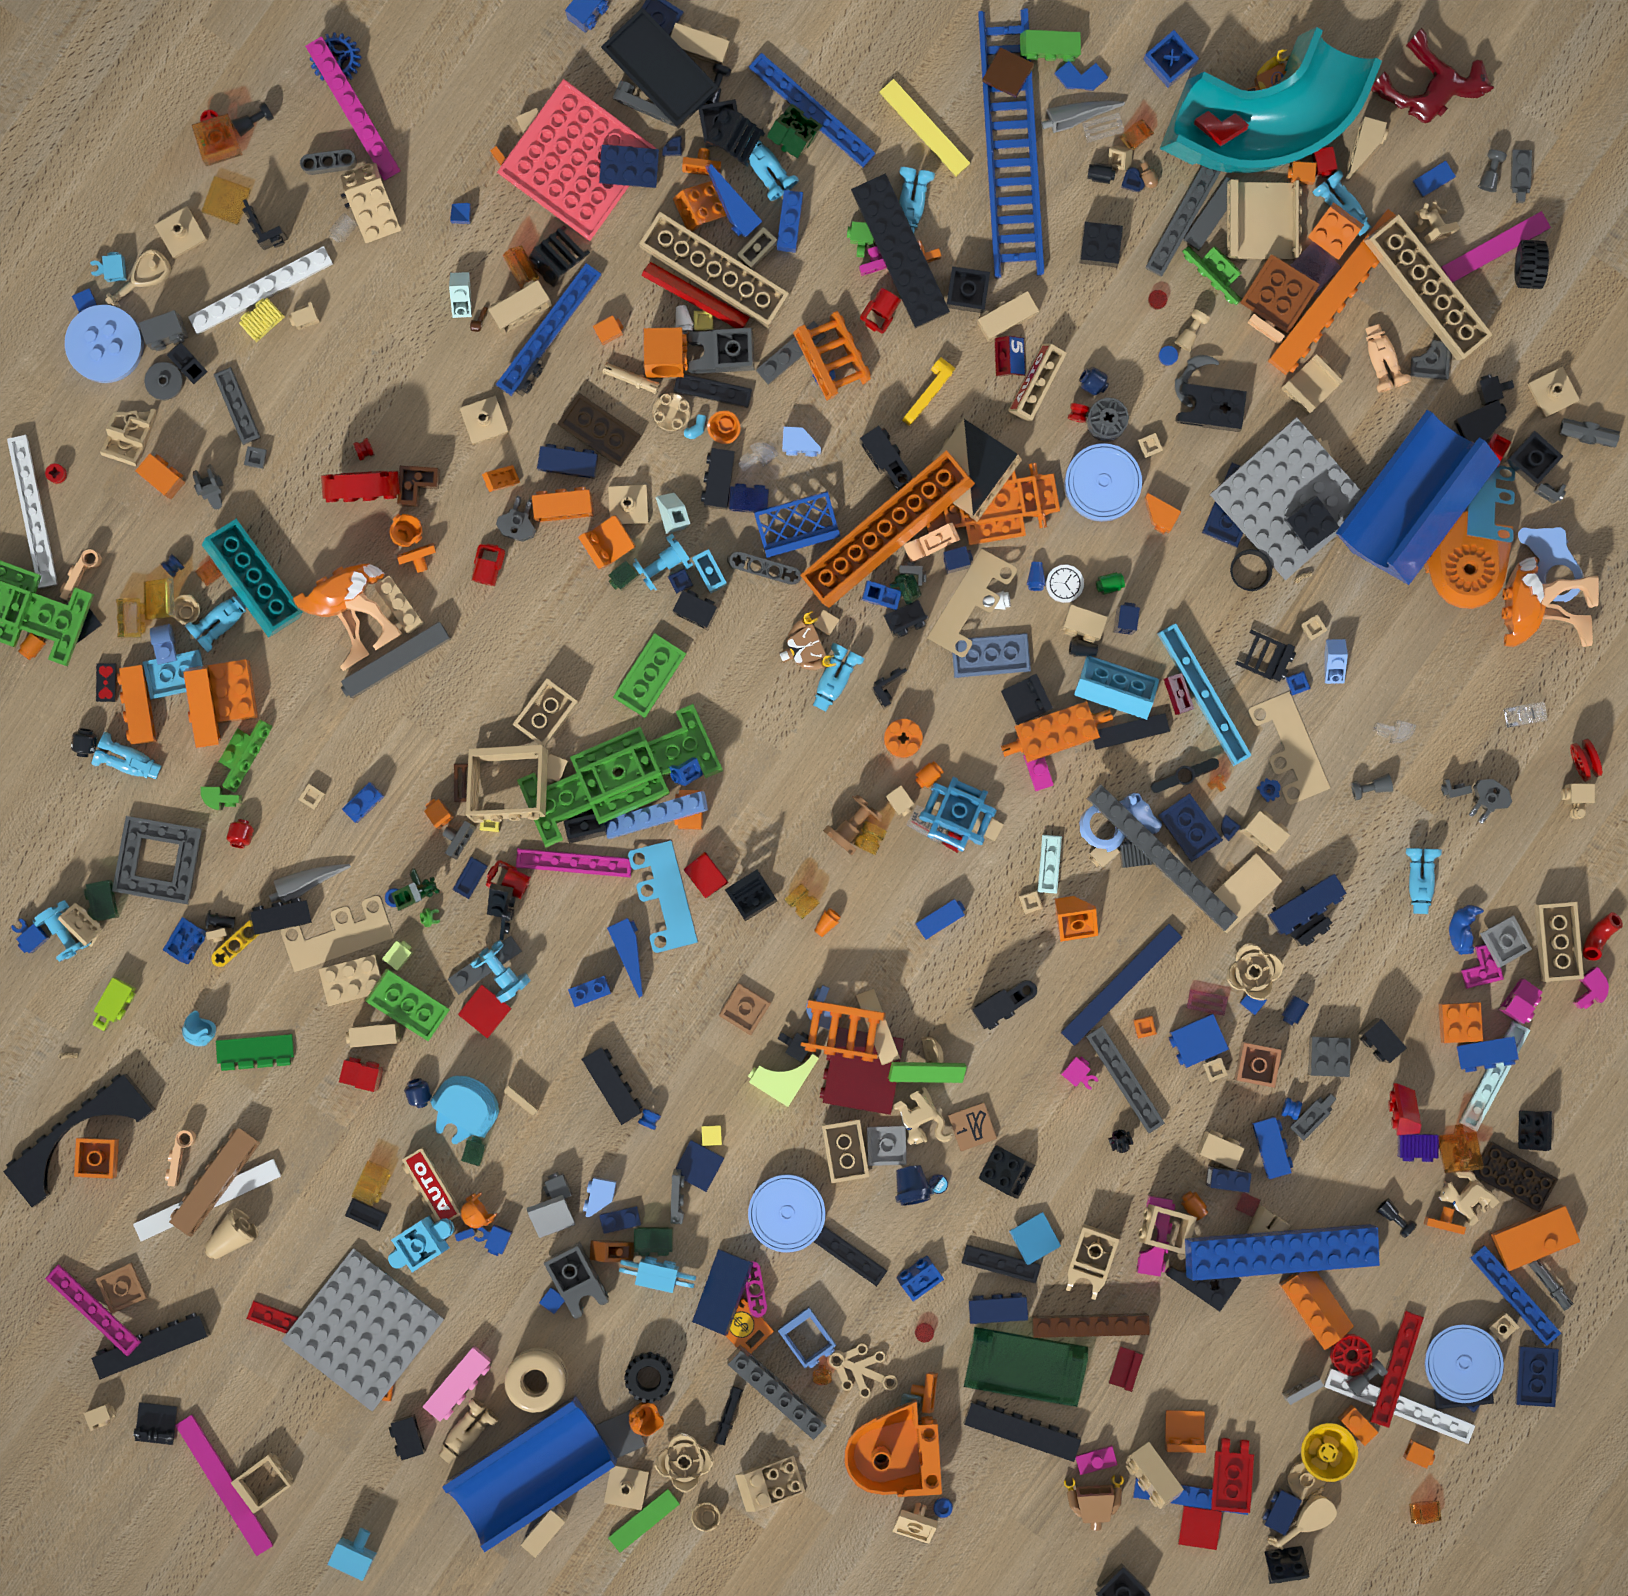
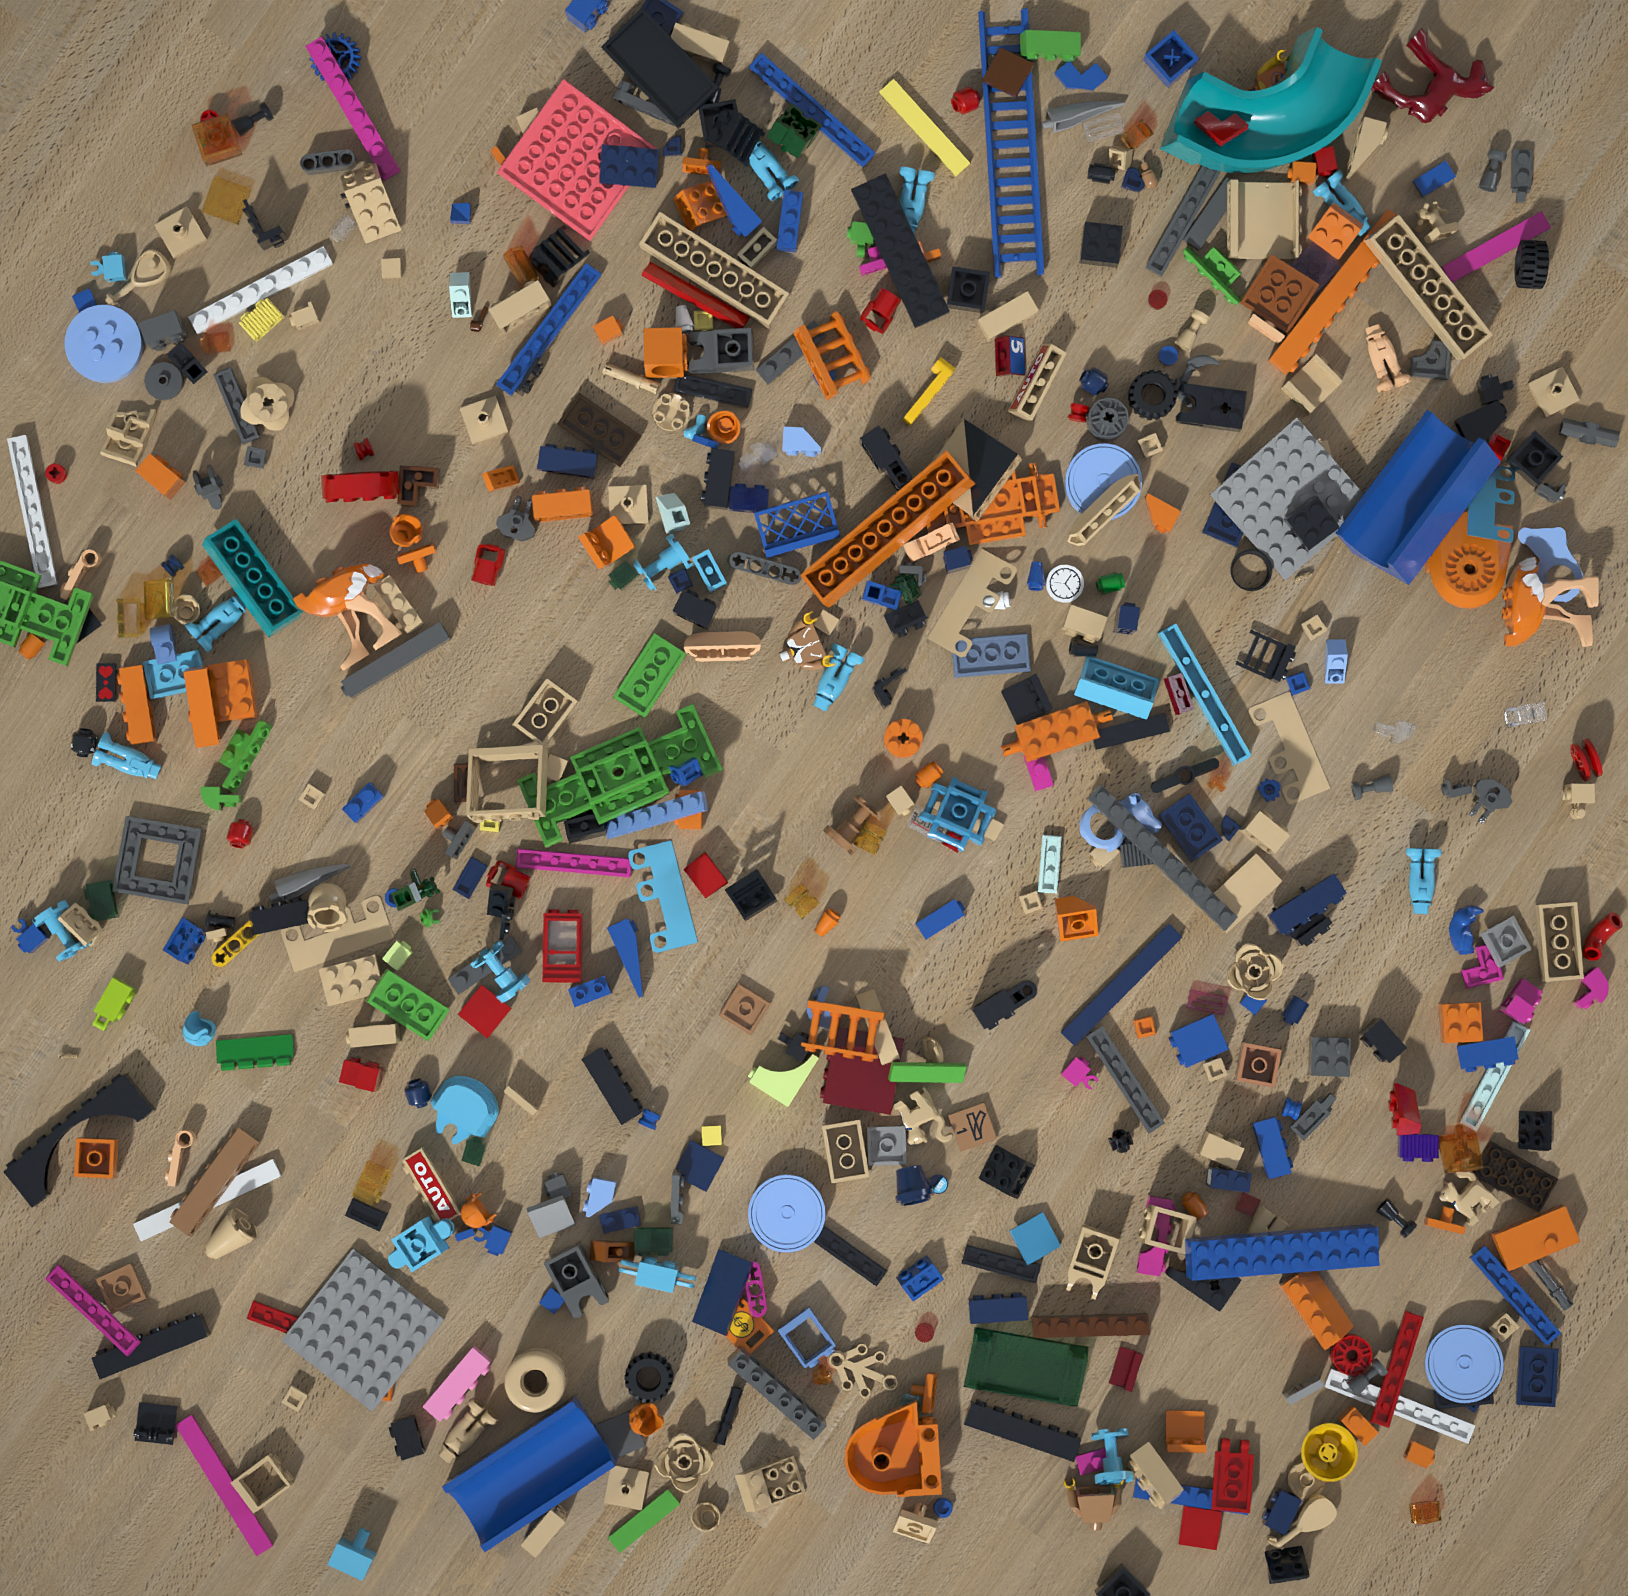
(215, 342): none -> clear orange bracket
(254, 411): none -> tan brick
(295, 1398): none -> tan plate
(327, 907): none -> tan tile
(391, 268): none -> tan tile
(562, 946): none -> red door
(705, 441): none -> blue tile
(722, 646): none -> light nougat brick
(965, 100): none -> red head
(1104, 509): none -> tan brick
(1112, 1463): none -> medium azure piece
(1152, 378): none -> black tyre

